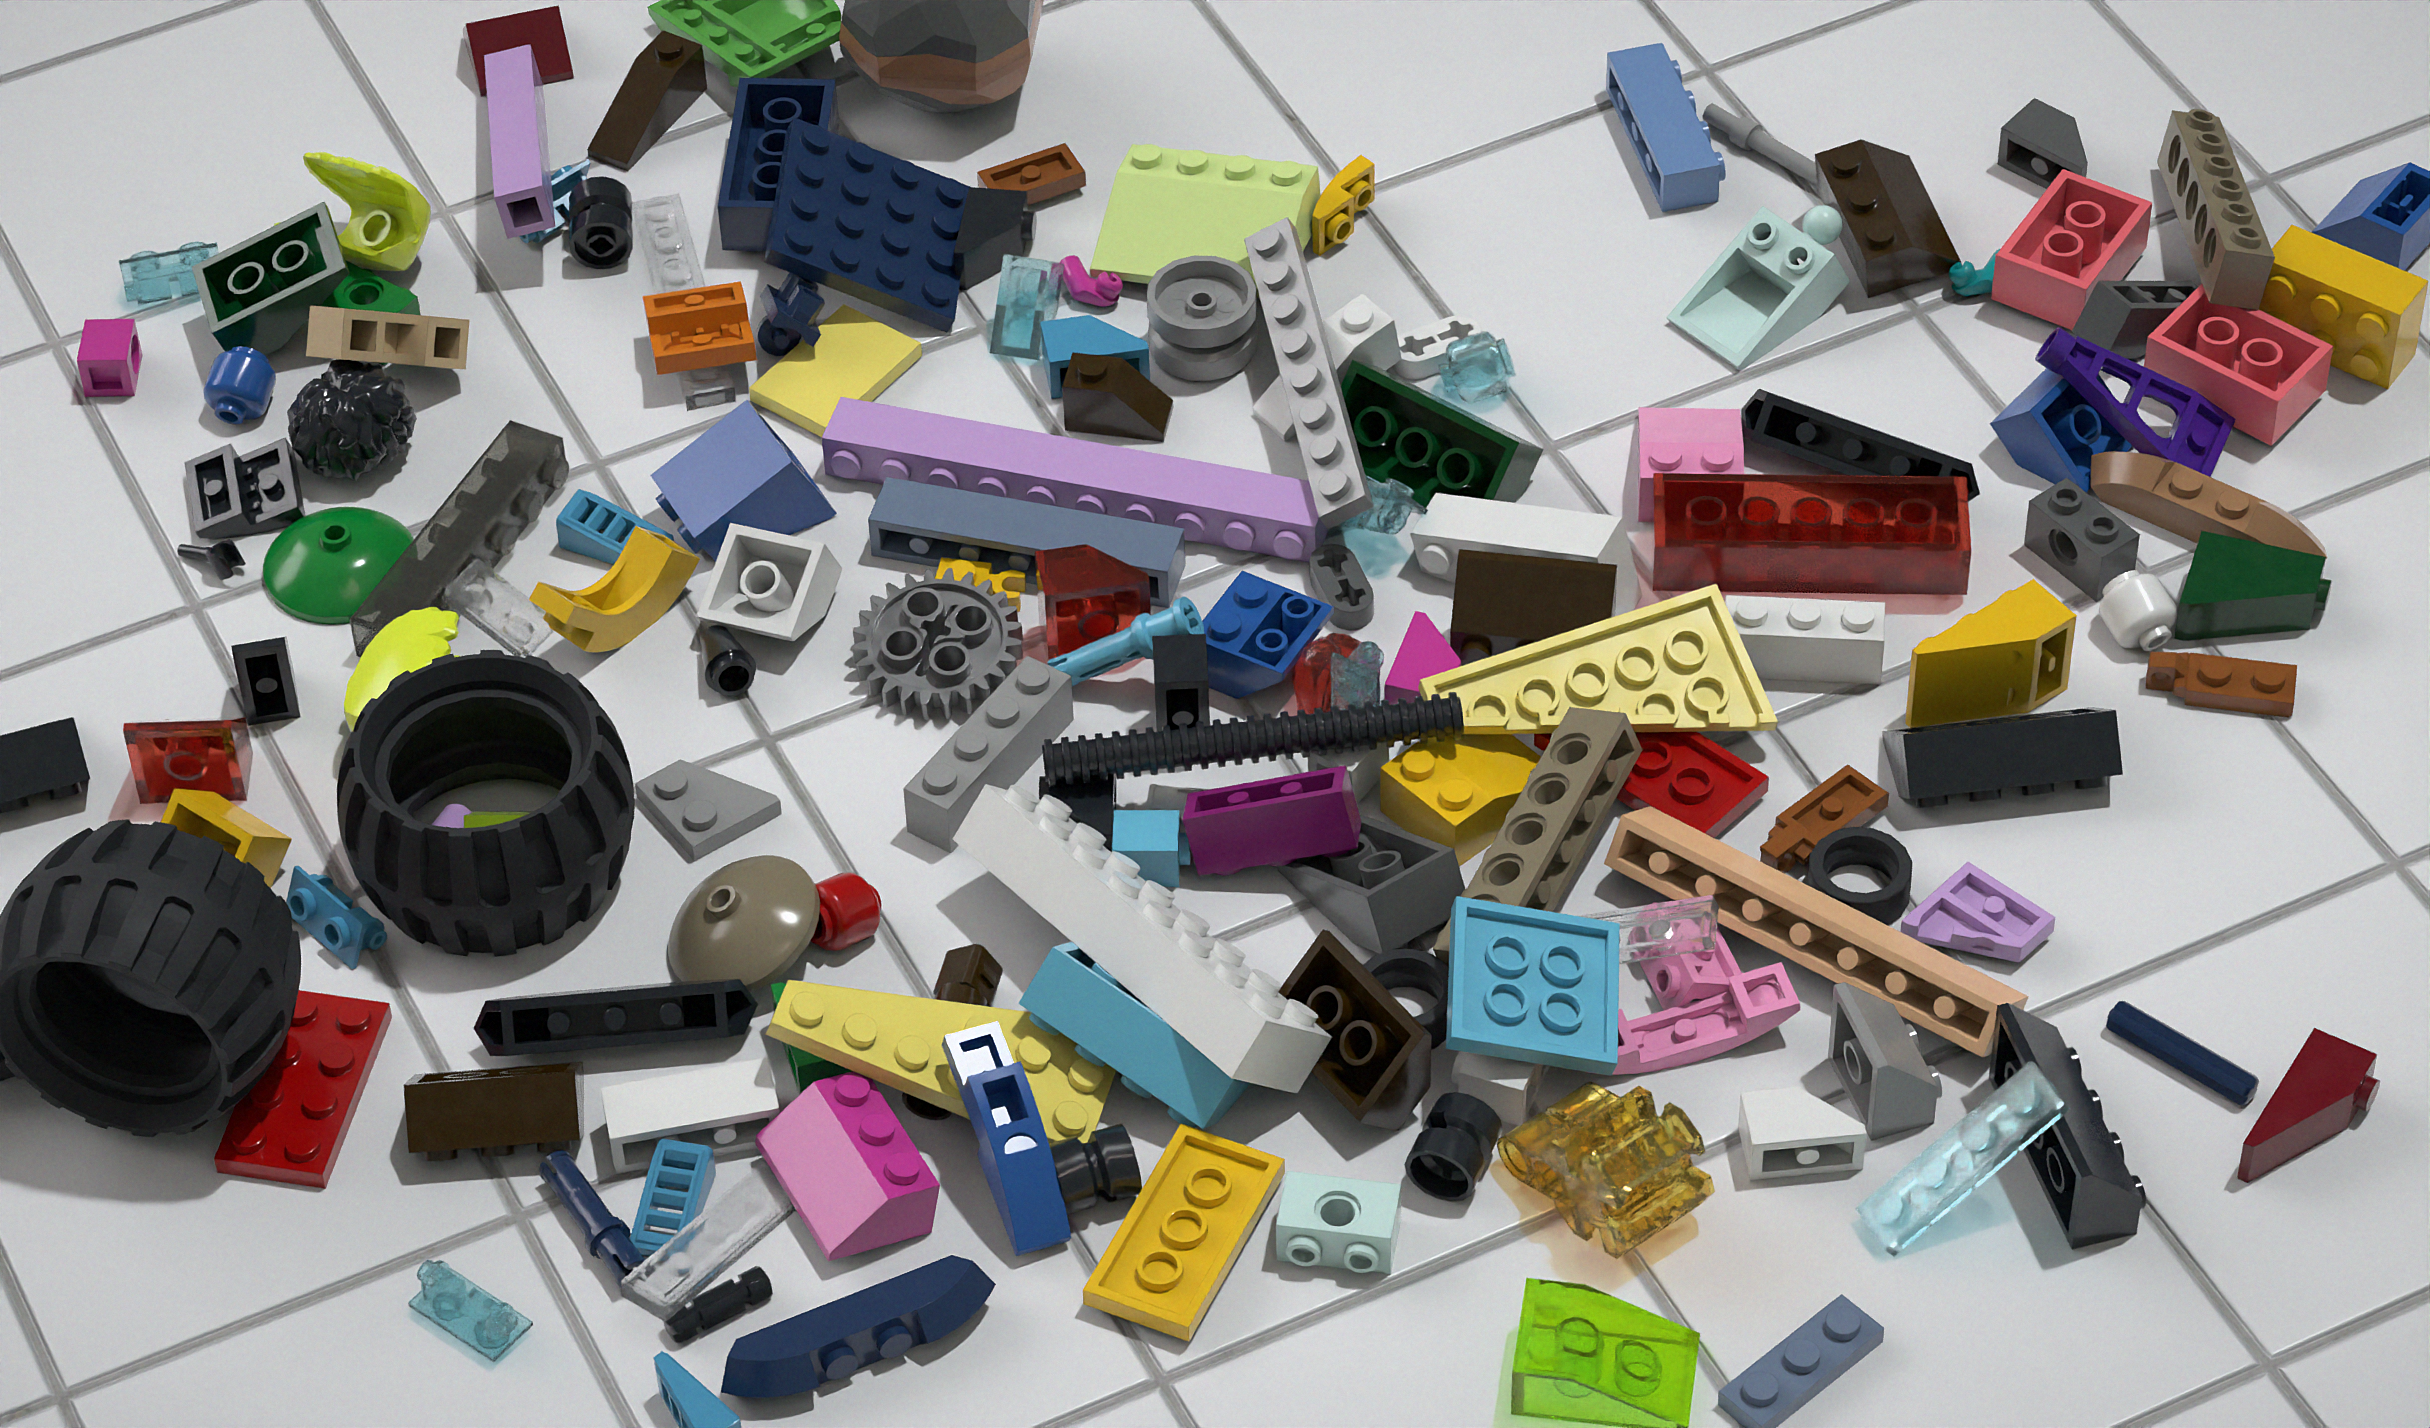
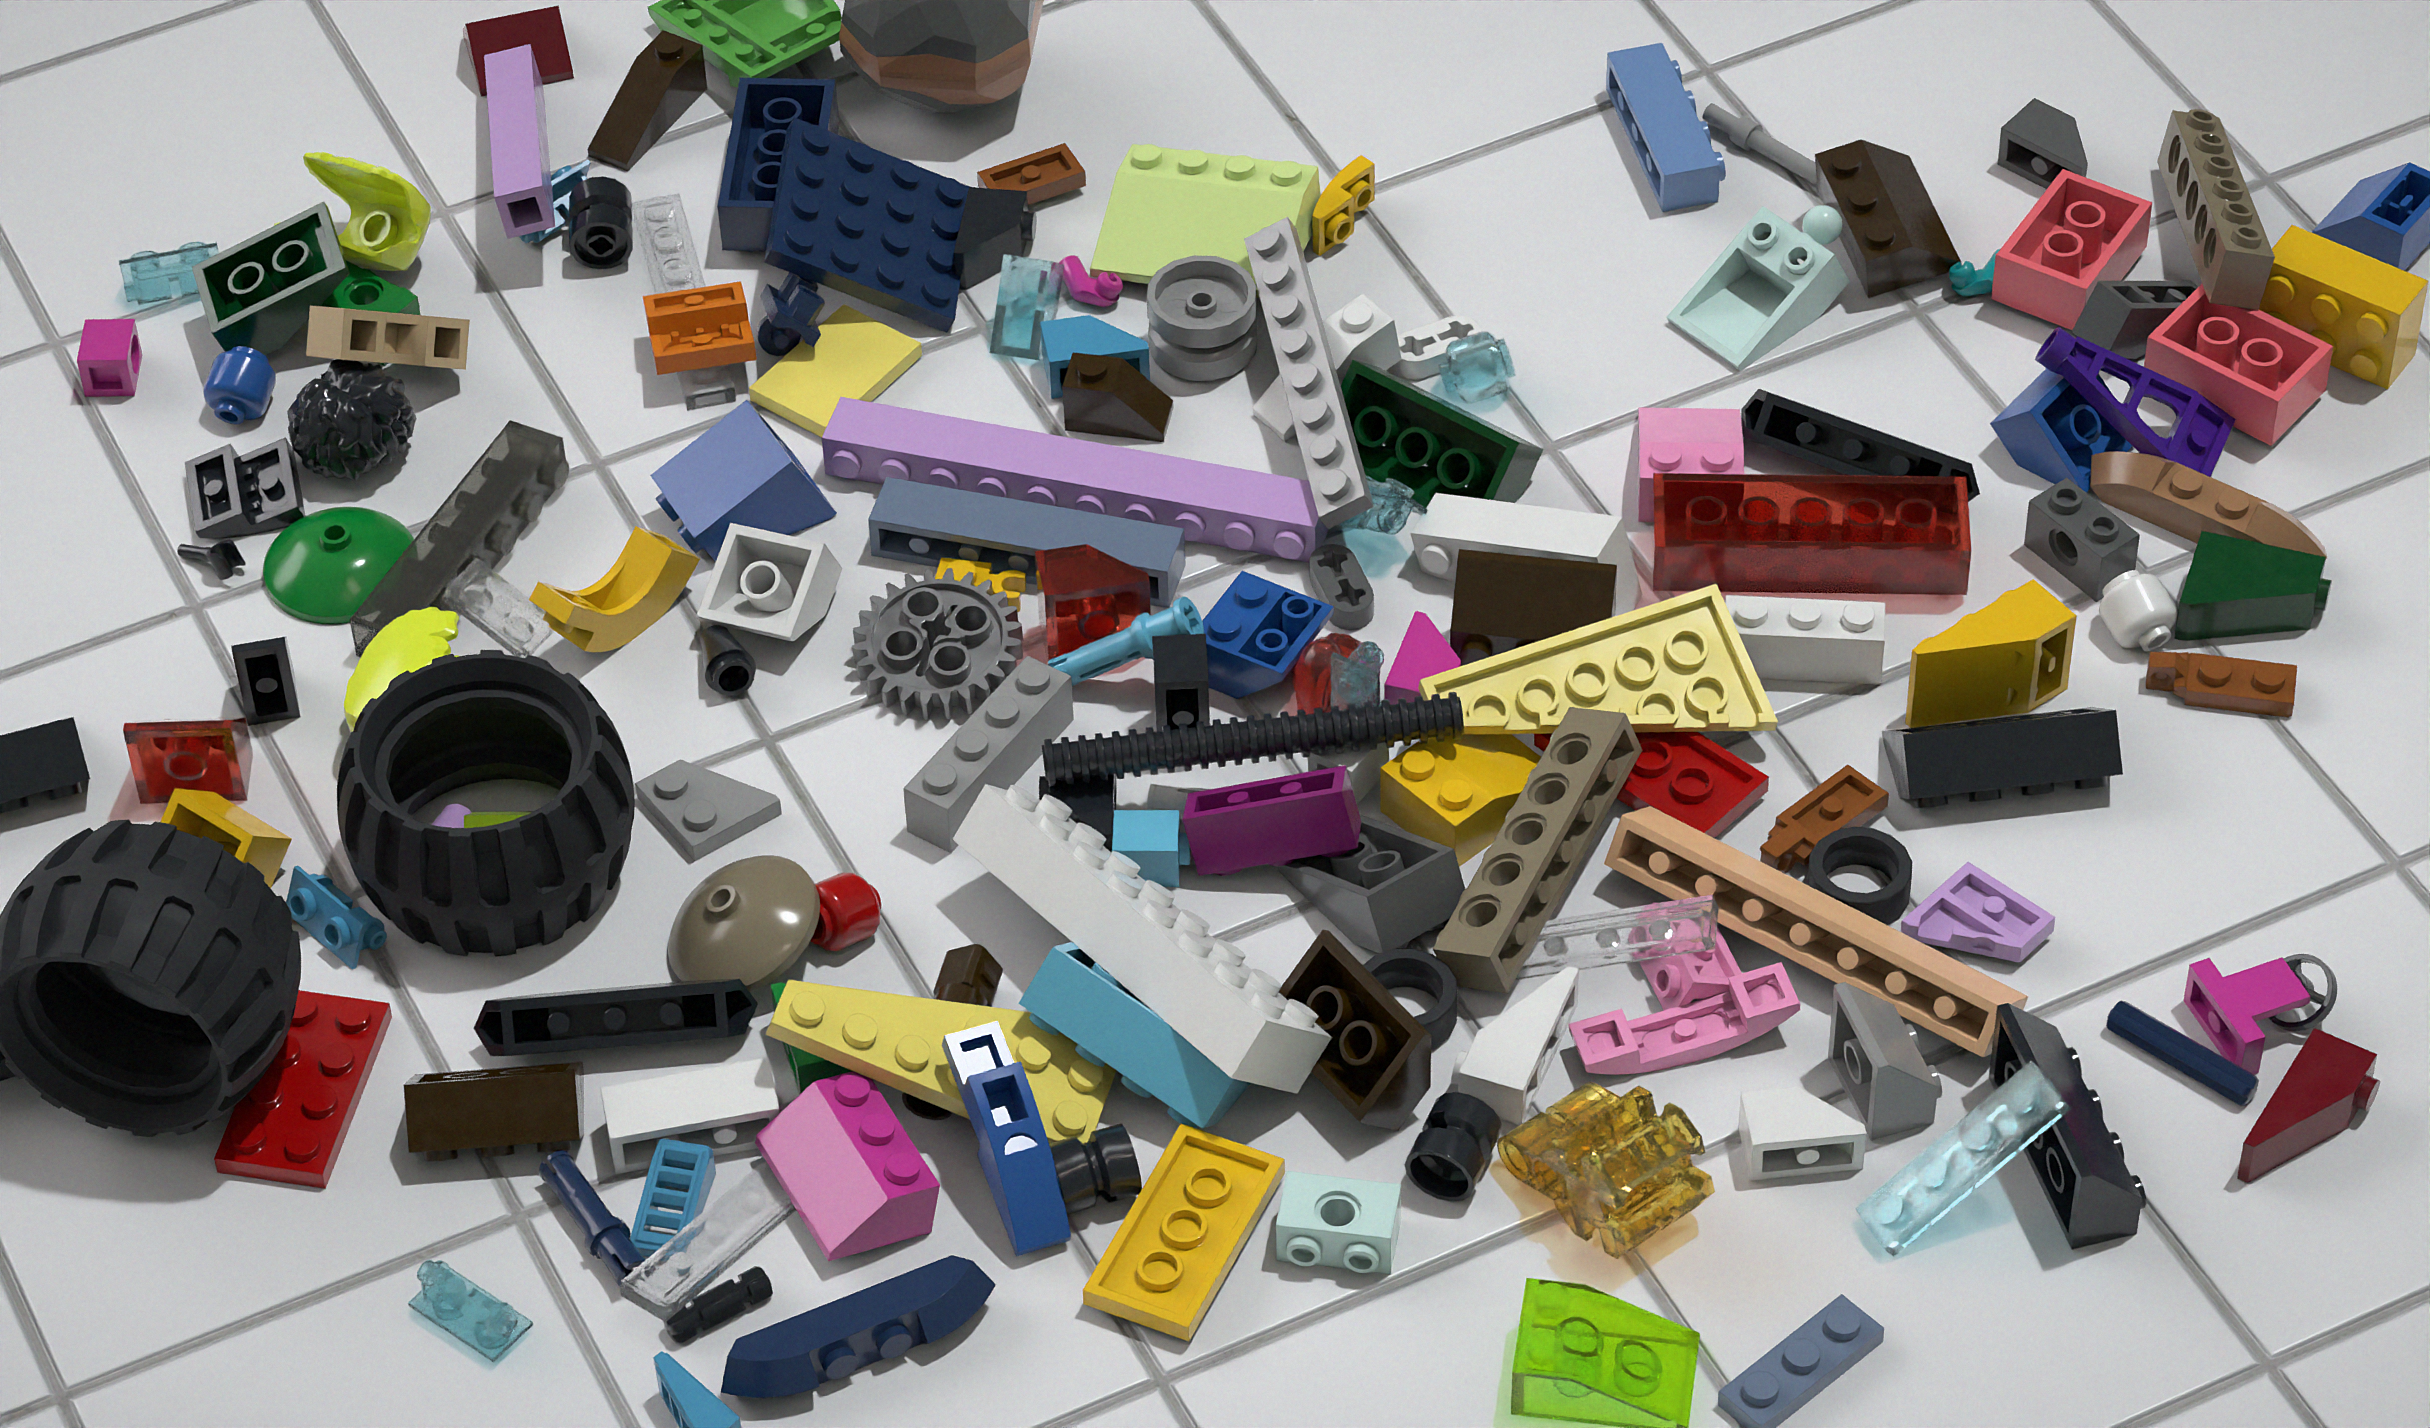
(584, 517): dark azure slope -> none
(1533, 986): medium azure plate -> none
(2234, 1003): none -> dark pink piece

